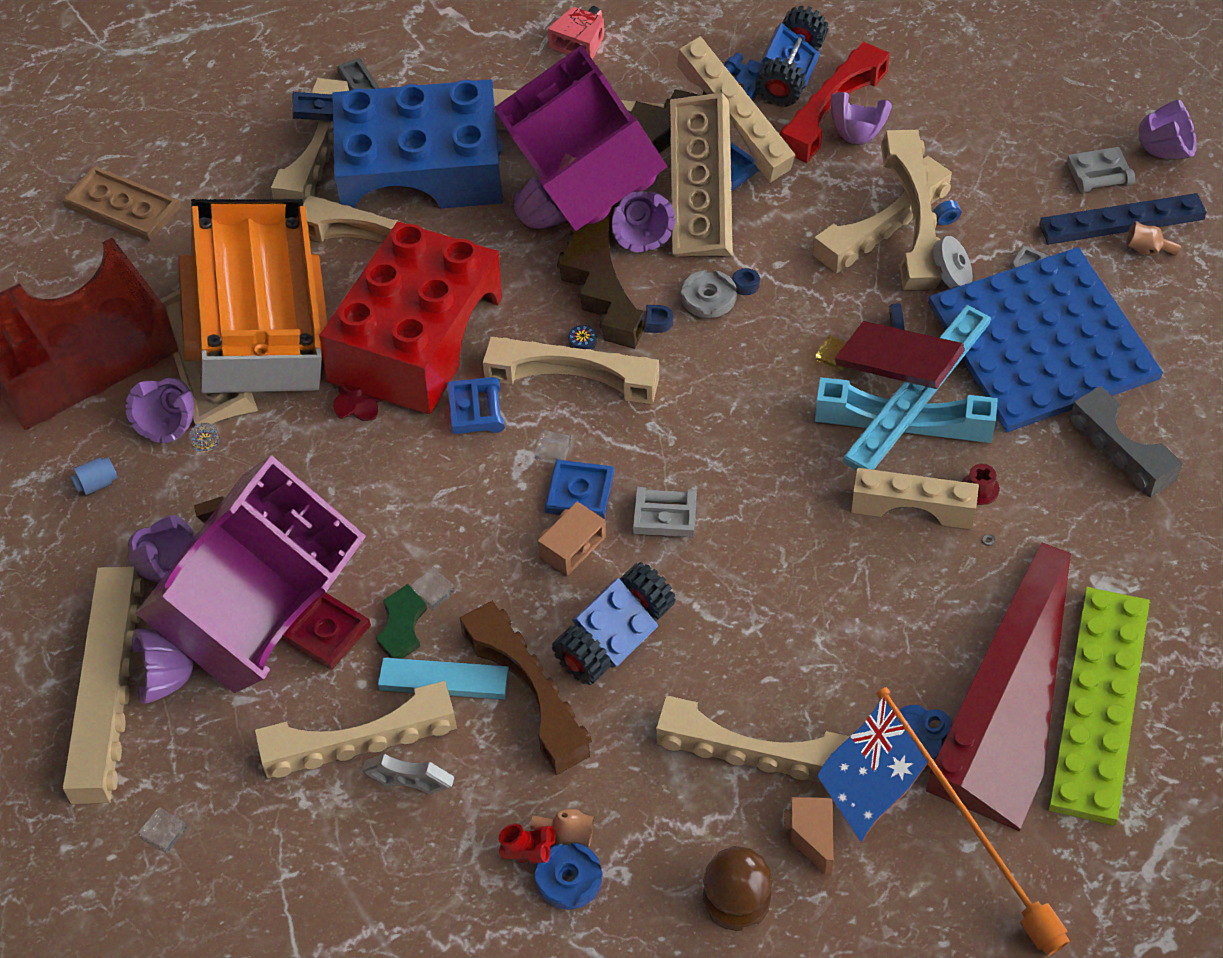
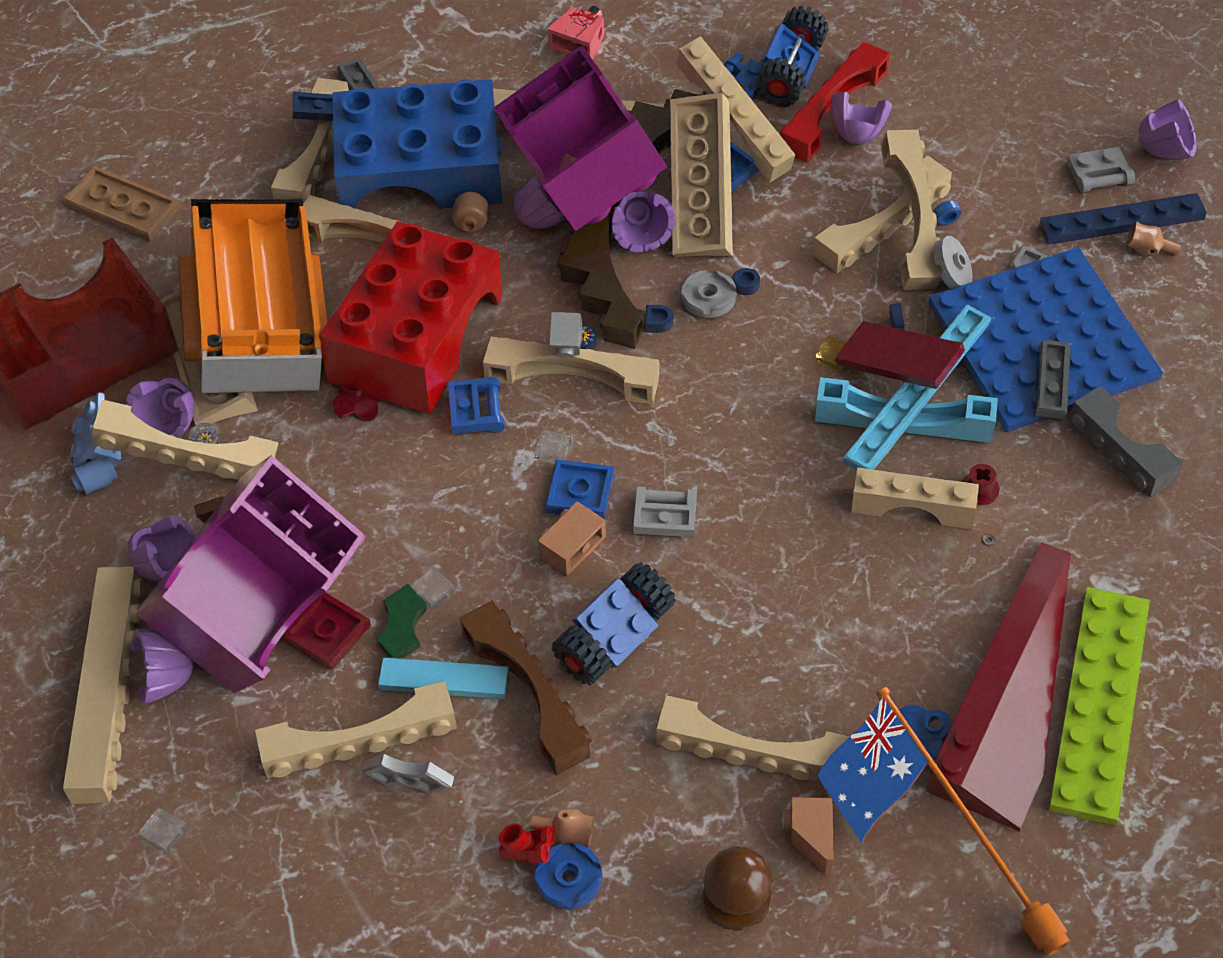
(82, 428): none -> light blue bracket
(122, 431): none -> tan arch
(470, 212): none -> medium nougat head
(565, 334): none -> light grey arch
(1053, 379): none -> dark grey tile

